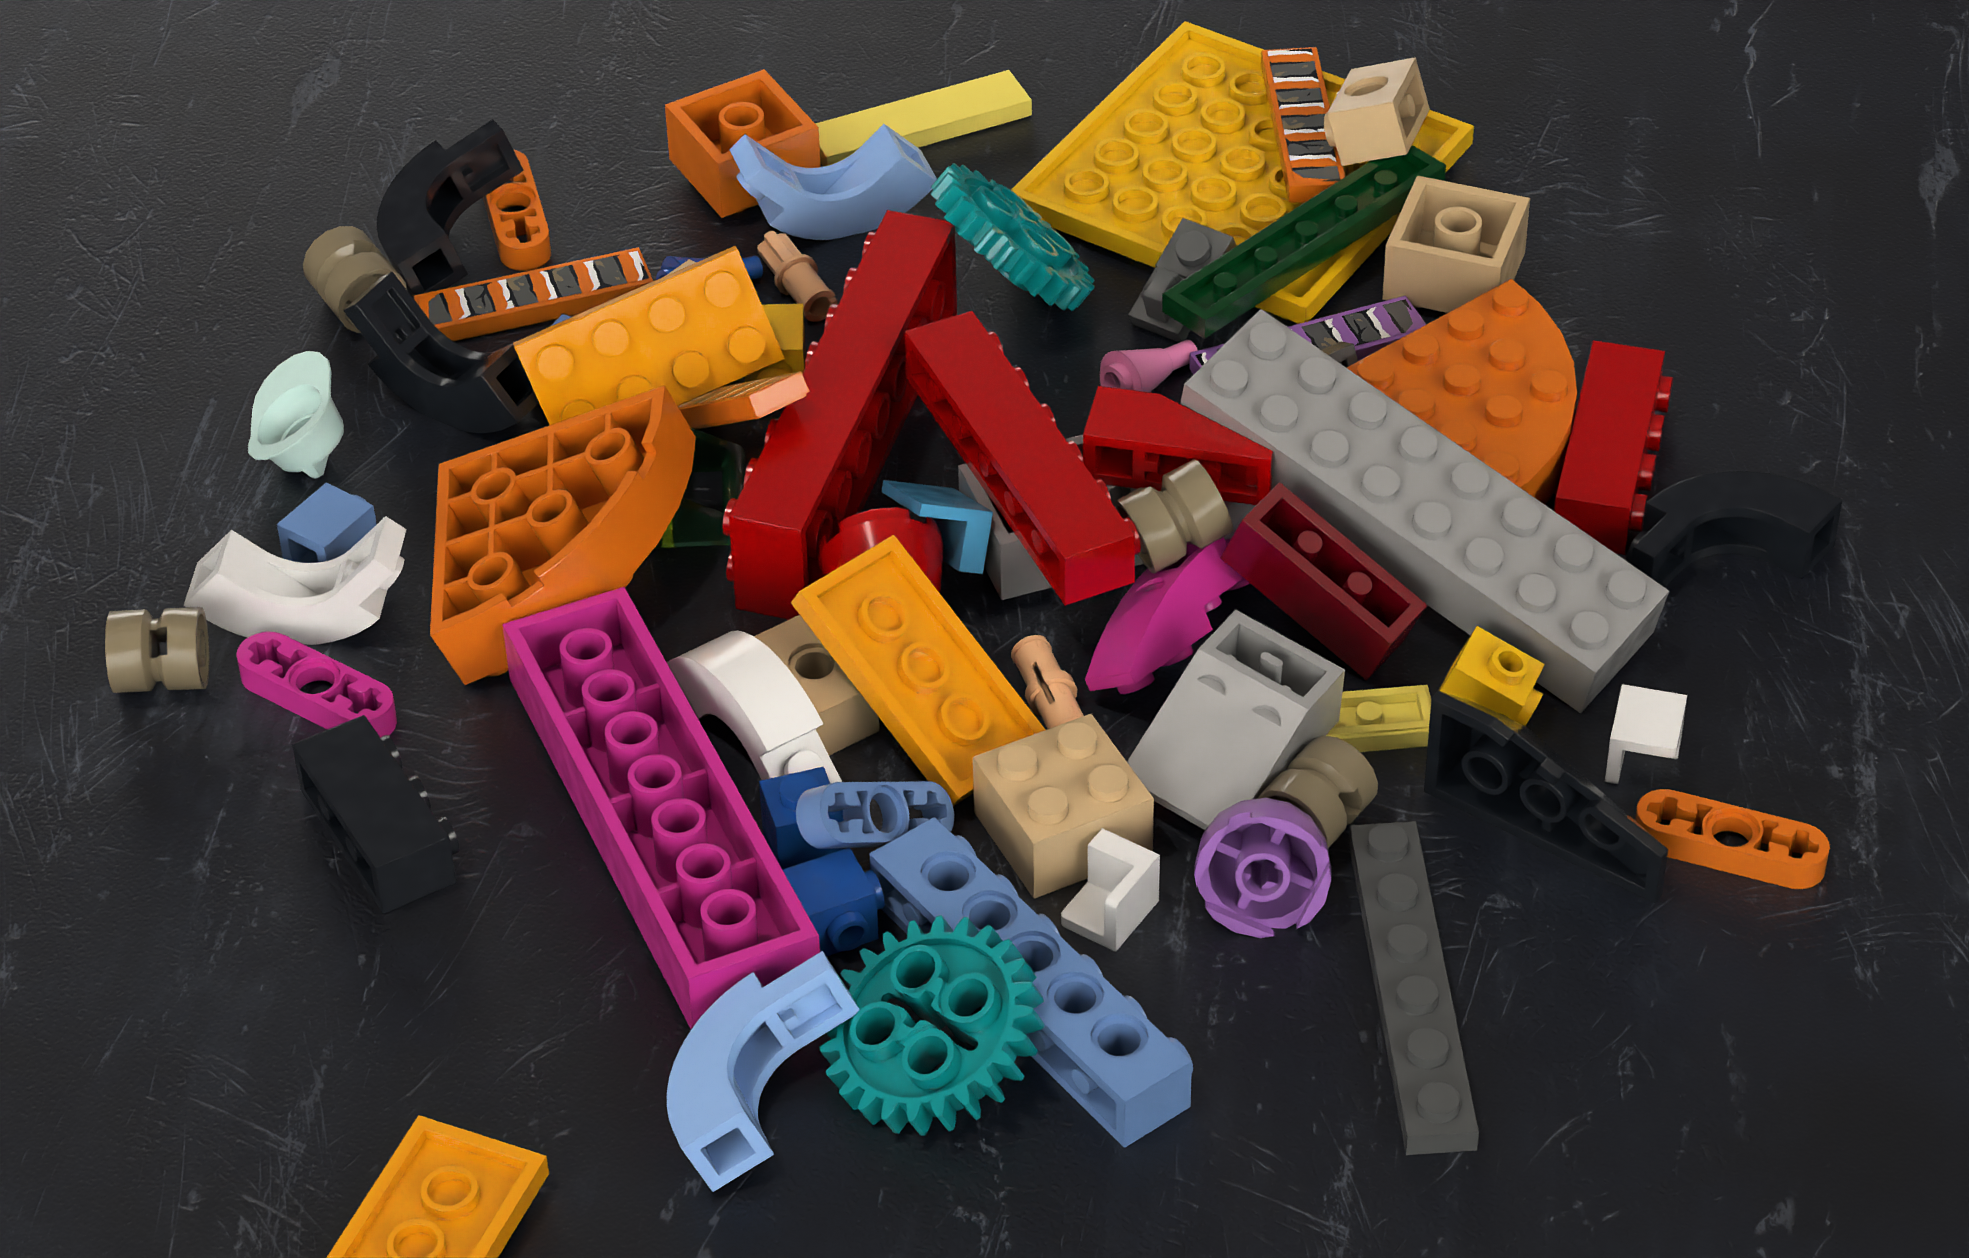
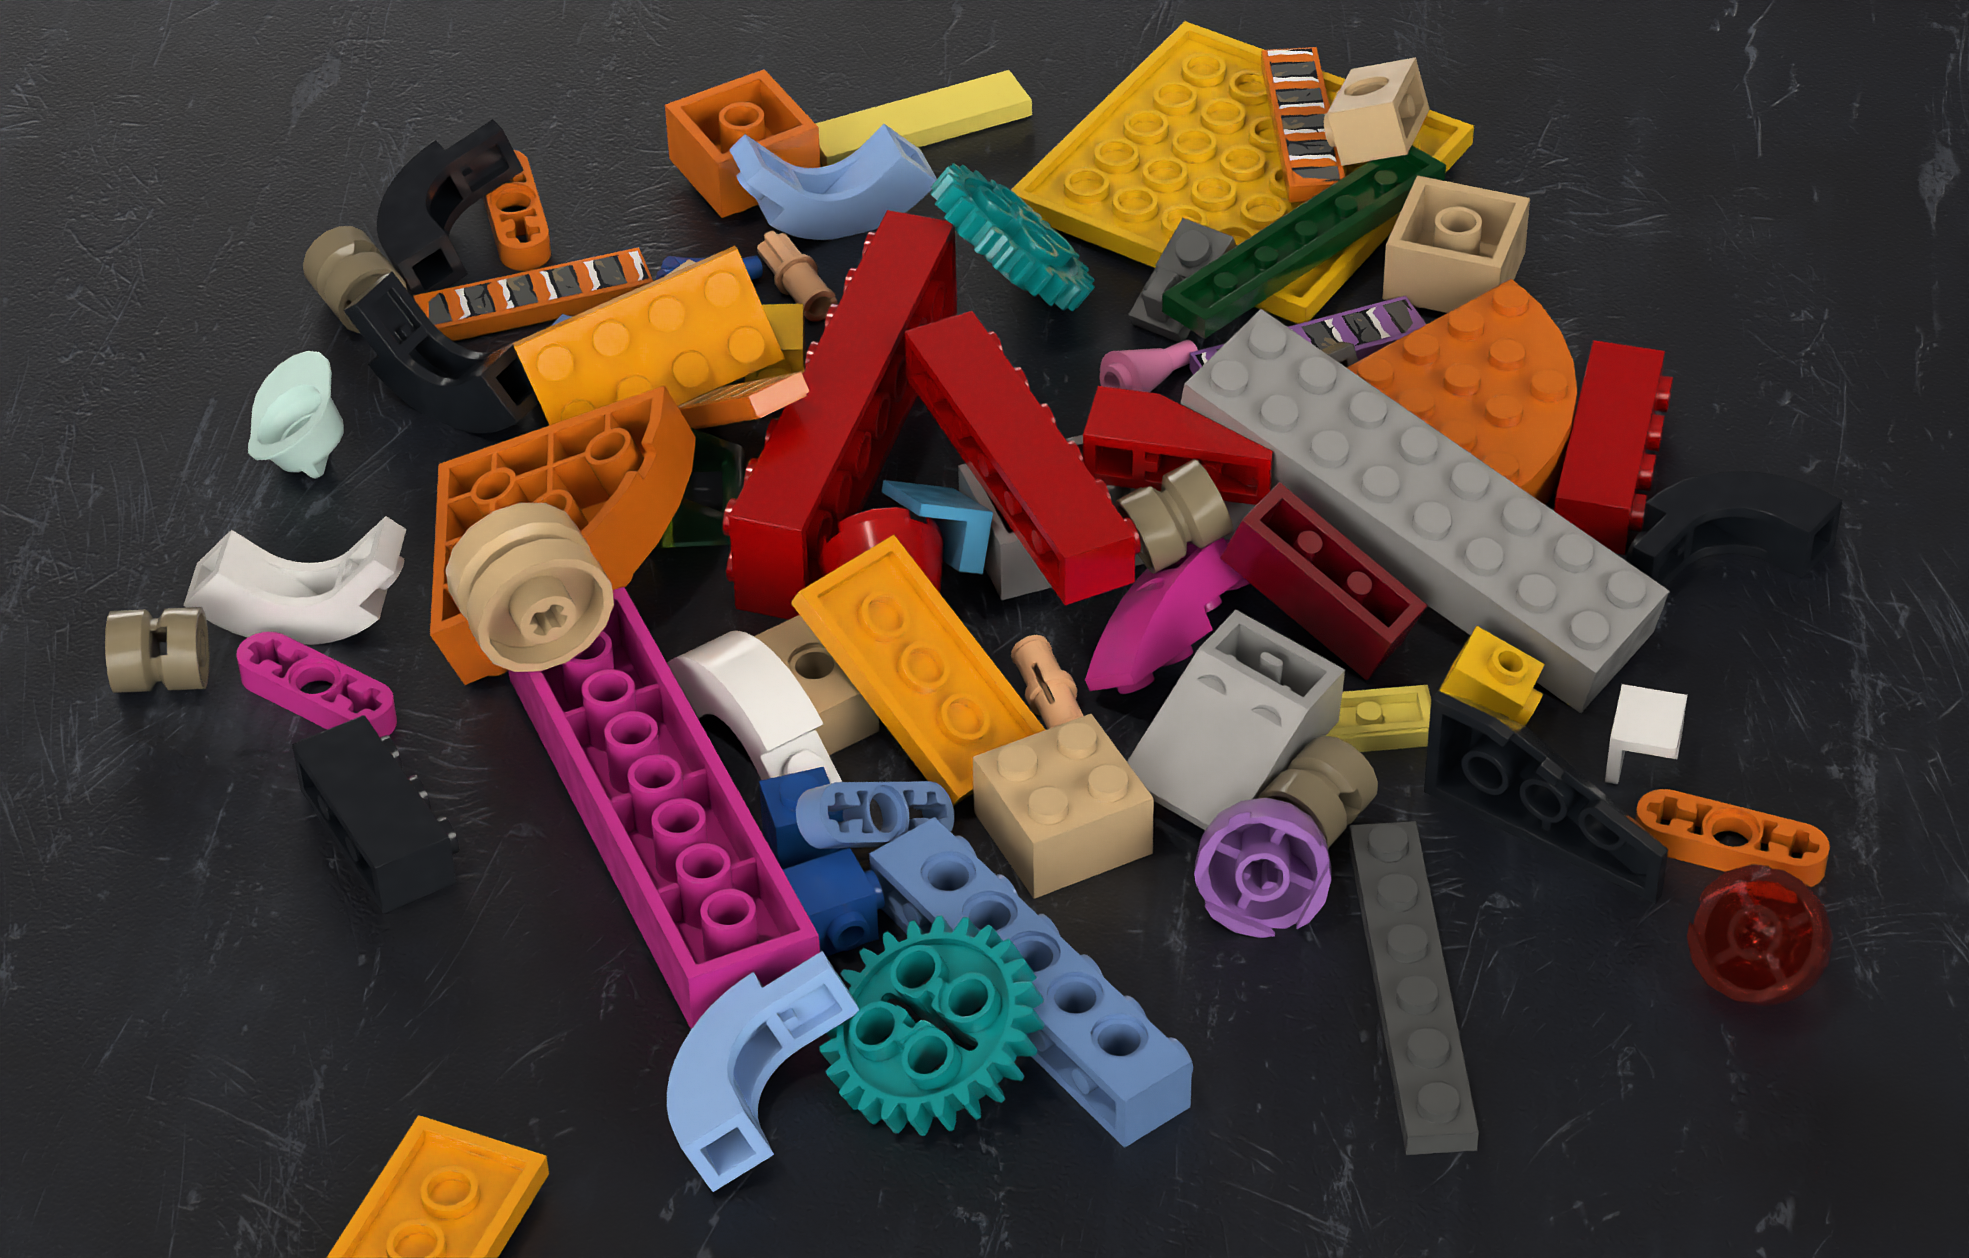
(325, 525): medium blue brick -> none
(529, 587): none -> tan wheel
(1118, 891): white panel -> none
(1760, 936): none -> clear red cylinder

